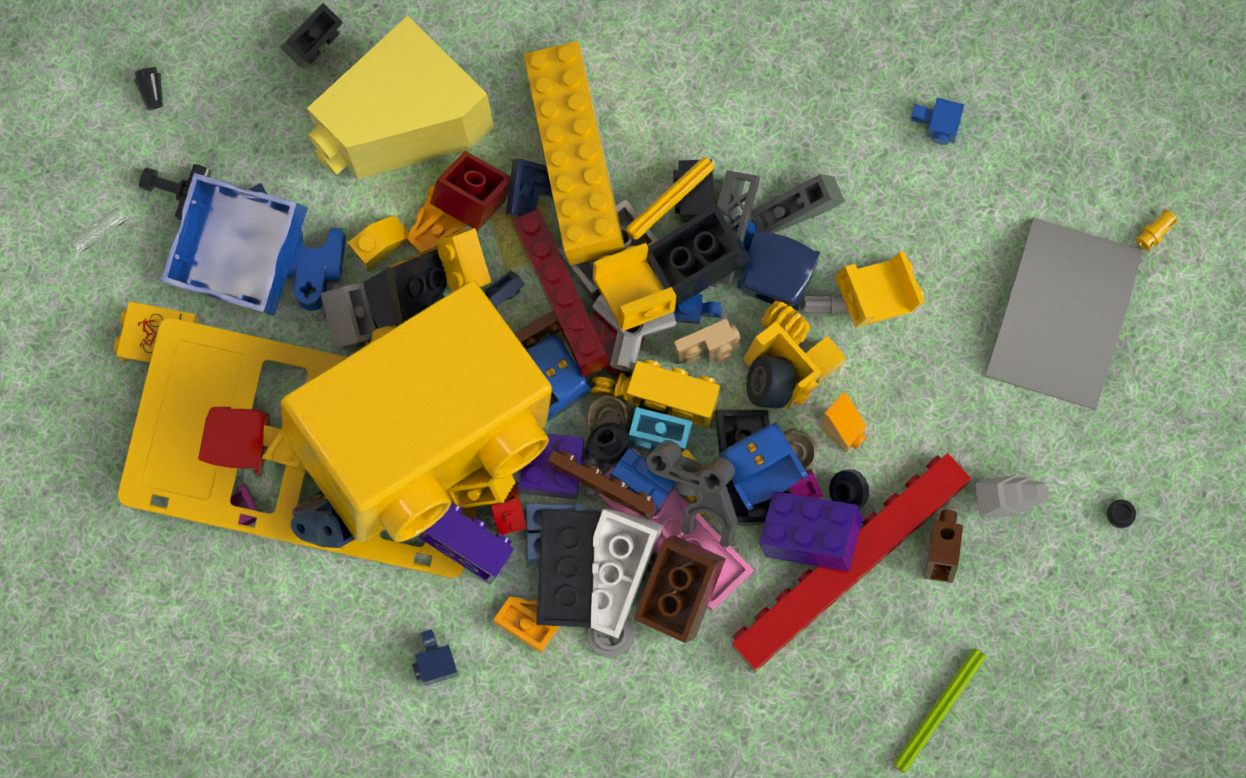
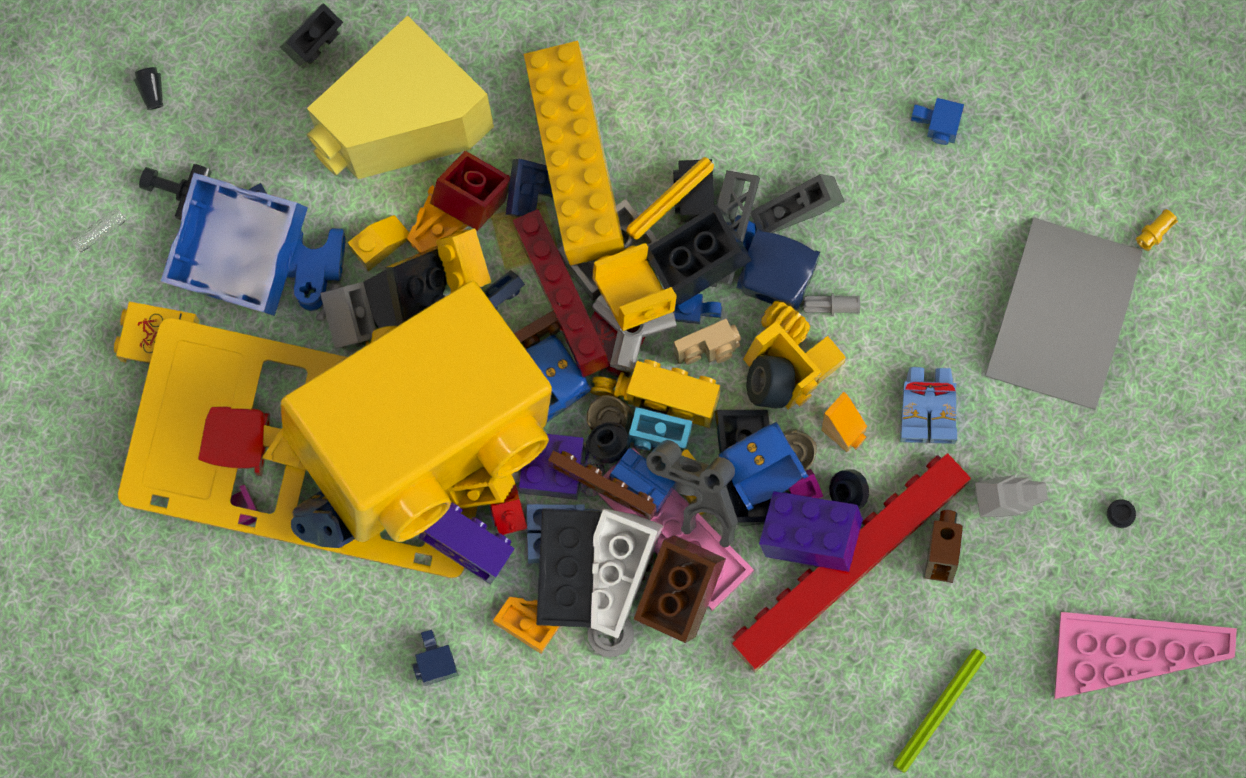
(880, 290): yellow panel -> none
(930, 398): none -> medium blue hips
(1117, 650): none -> bright pink wing

